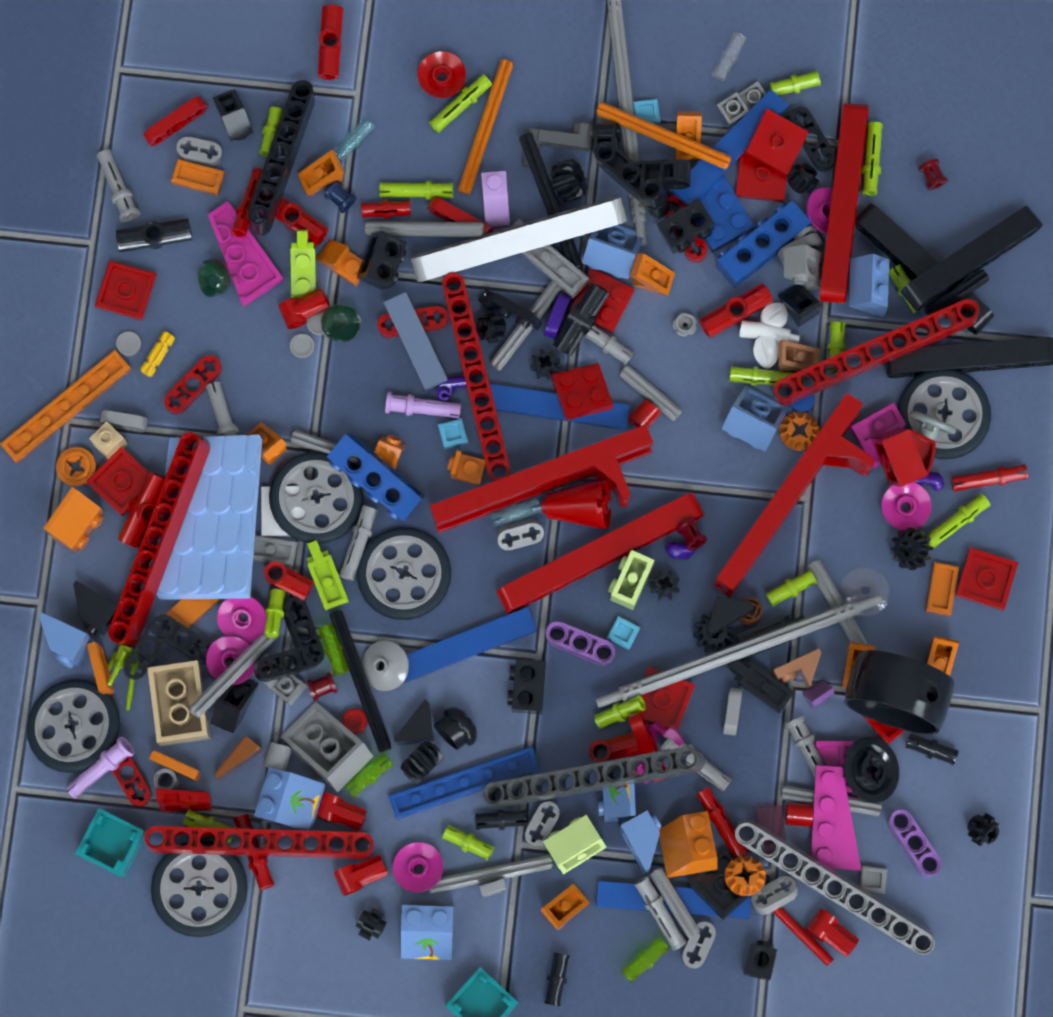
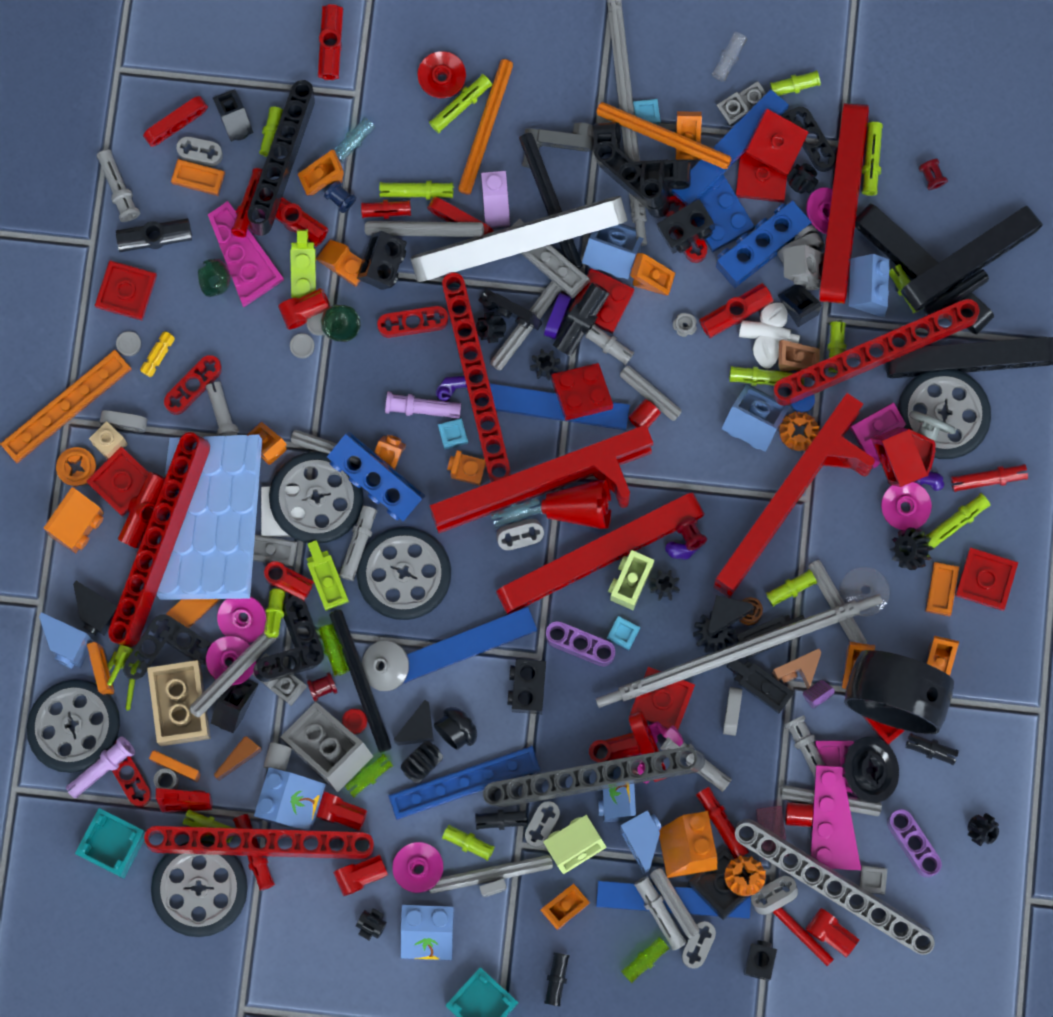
(415, 341): sand blue tile -> none
(568, 180): black gear -> none
(619, 712): lime pin -> none

